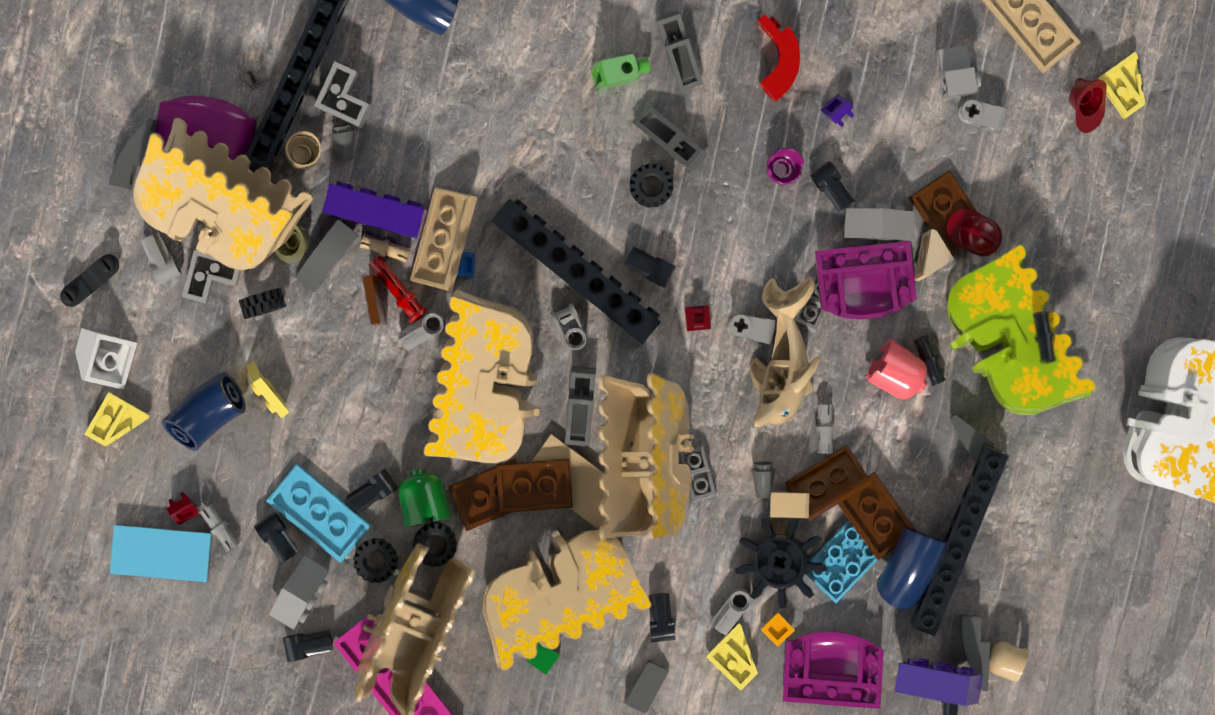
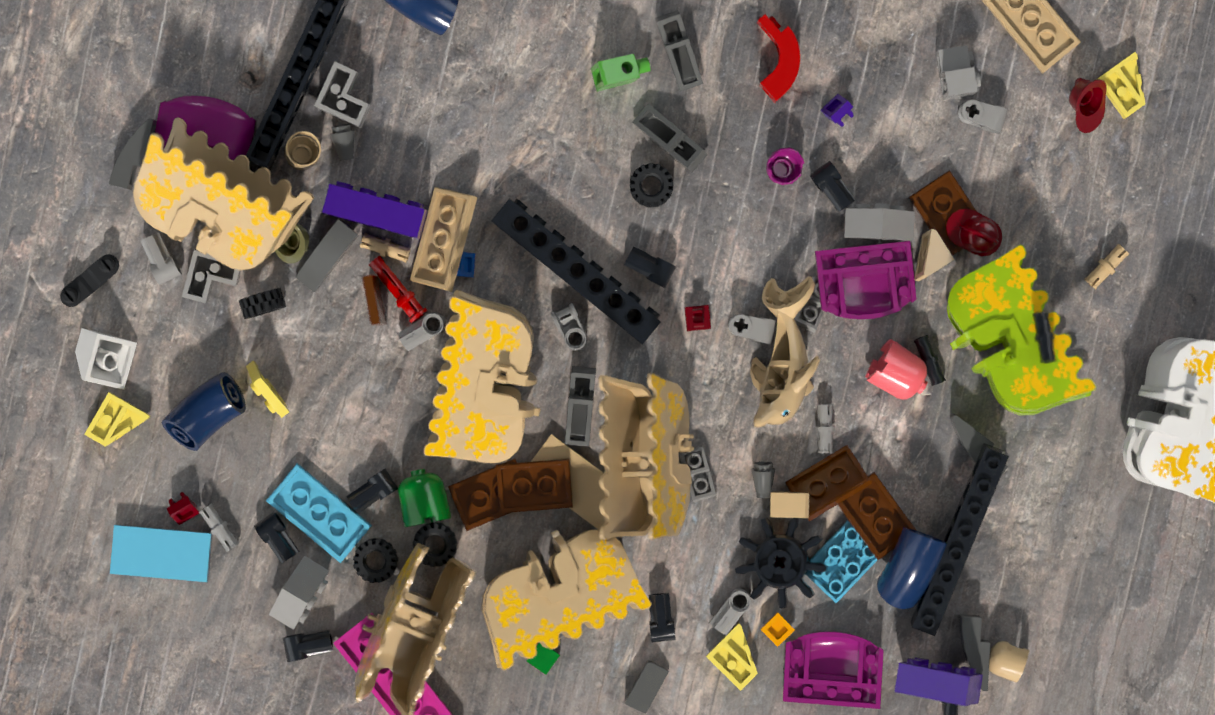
(1106, 266): none -> tan pin

